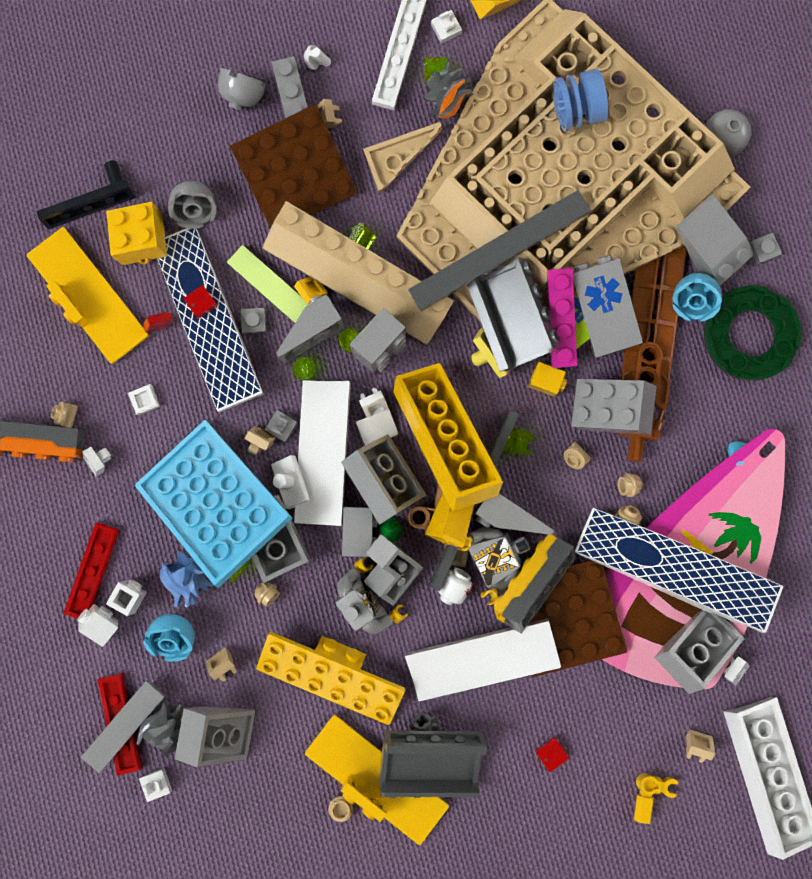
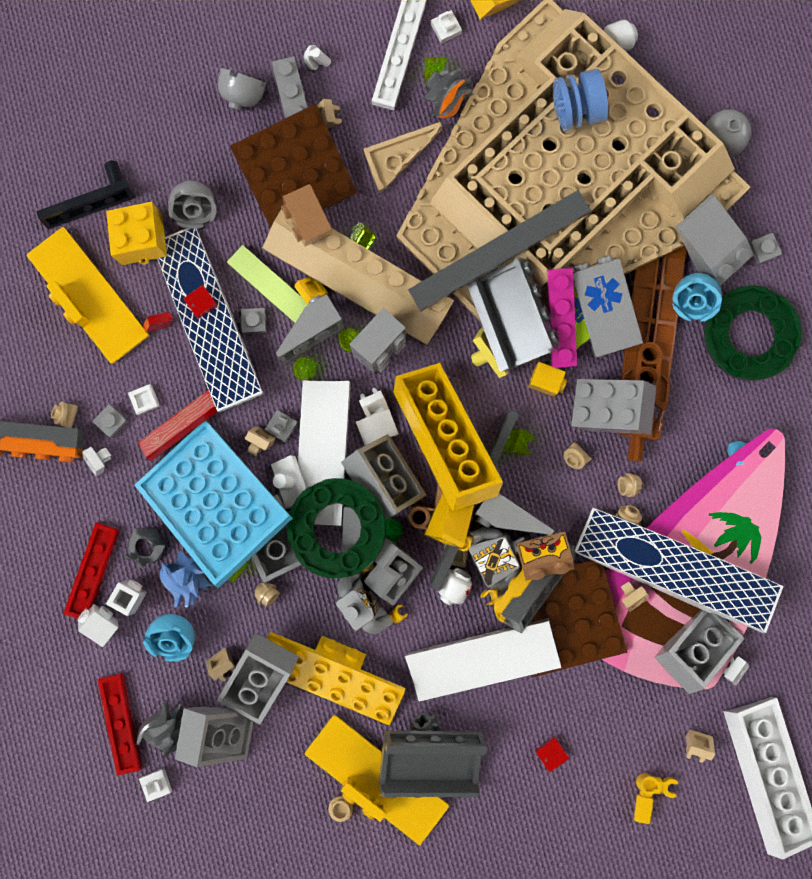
(110, 421): none -> light grey plate
(123, 726): light grey tile -> none
(154, 537): none -> dark grey piece
(178, 426): none -> tile
(258, 678): none -> light grey brick
(302, 536): none -> dark green plate
(306, 215): none -> medium nougat brick
(545, 556): none -> medium nougat brick
(623, 34): none -> white head
(634, 597): none -> tan tile

